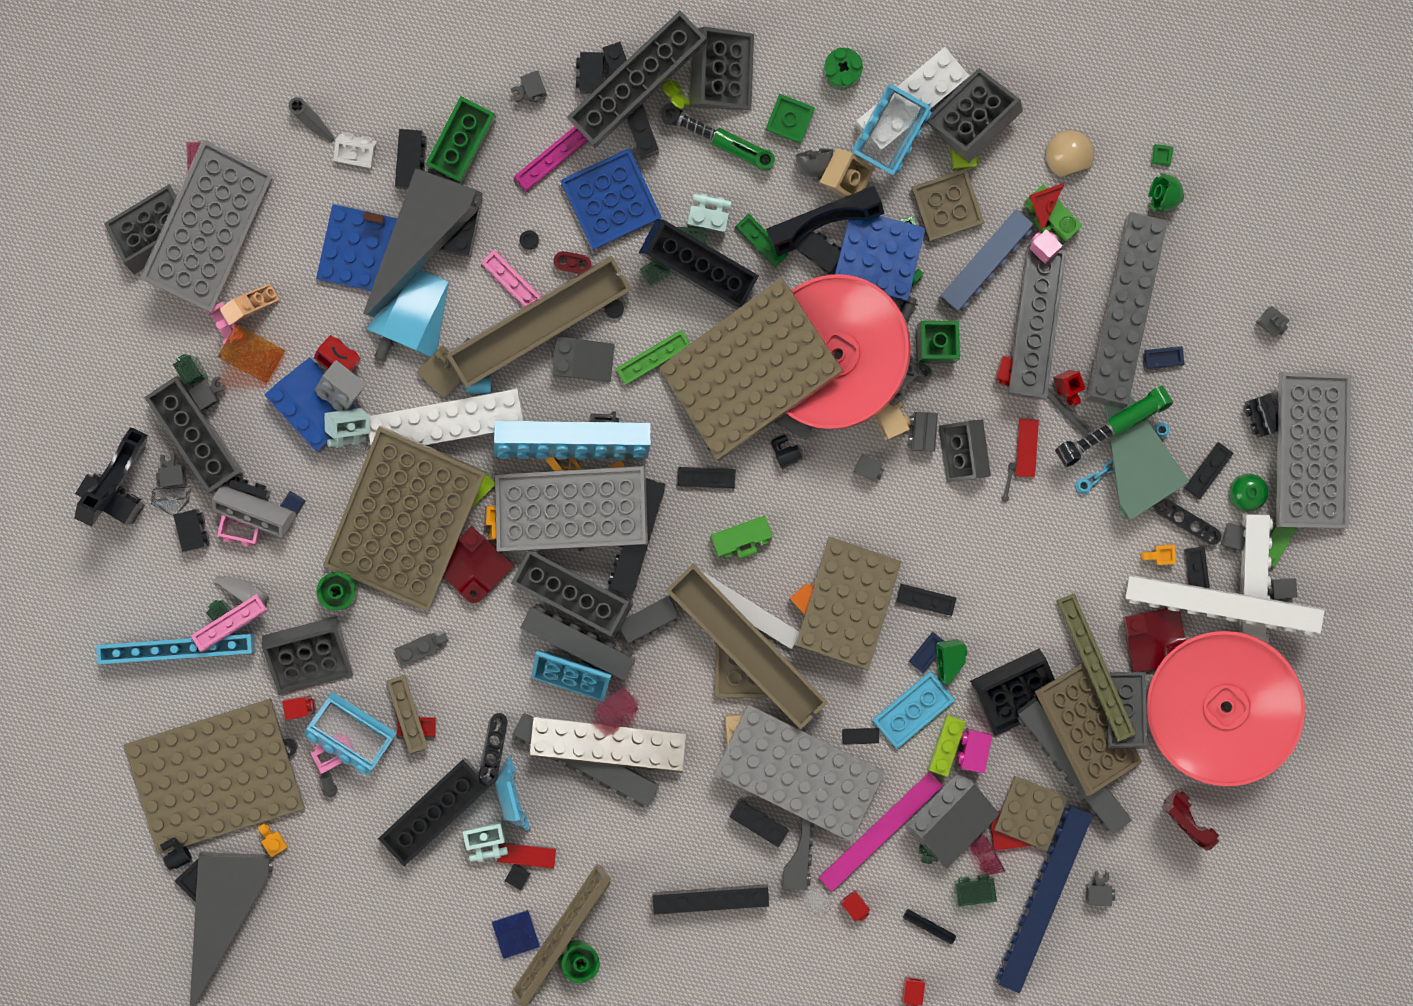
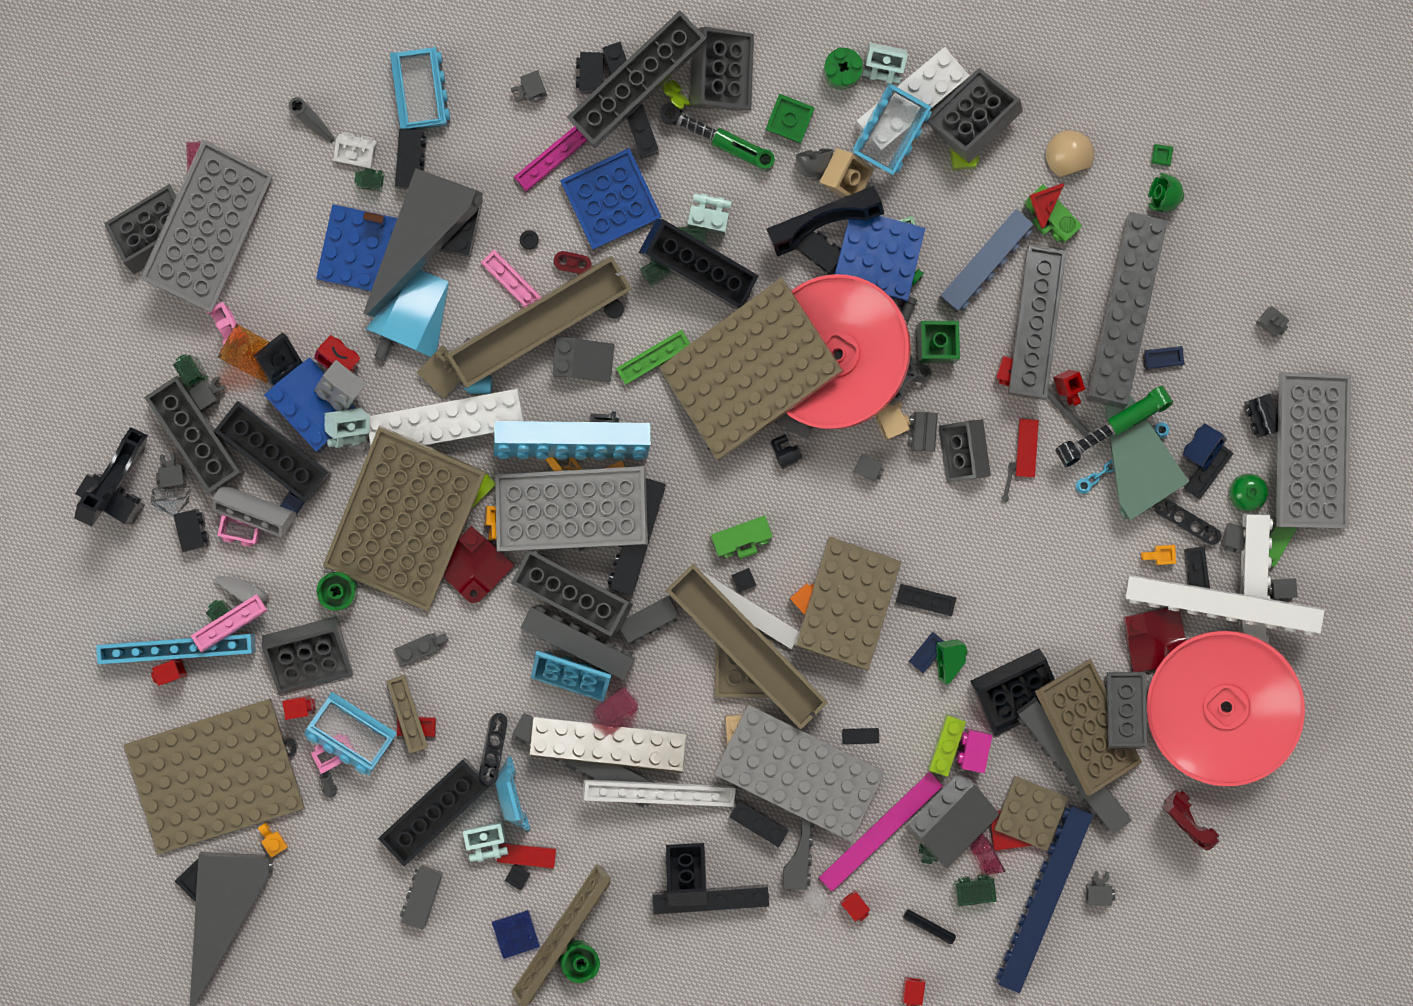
(168, 672): none -> red brick
(177, 857): black piece -> none
(242, 485): black plate -> none
(249, 303): light nougat slope -> none
(272, 451): none -> black brick
(277, 359): none -> black plate
(369, 179): none -> clear green brick
(420, 89): none -> window
(421, 897): none -> dark grey brick
(461, 140): green brick -> none
(658, 793): none -> white plate
(686, 874): none -> black brick
(706, 477): black tile -> none
(743, 580): none -> black plate
(759, 239): green tile -> none
(885, 58): none -> light aqua brick
(913, 710): medium azure tile -> none
(947, 205): dark tan plate -> none
(1045, 246): bright pink brick -> none
(1096, 667): olive tile -> none
(1204, 446): none -> dark blue brick

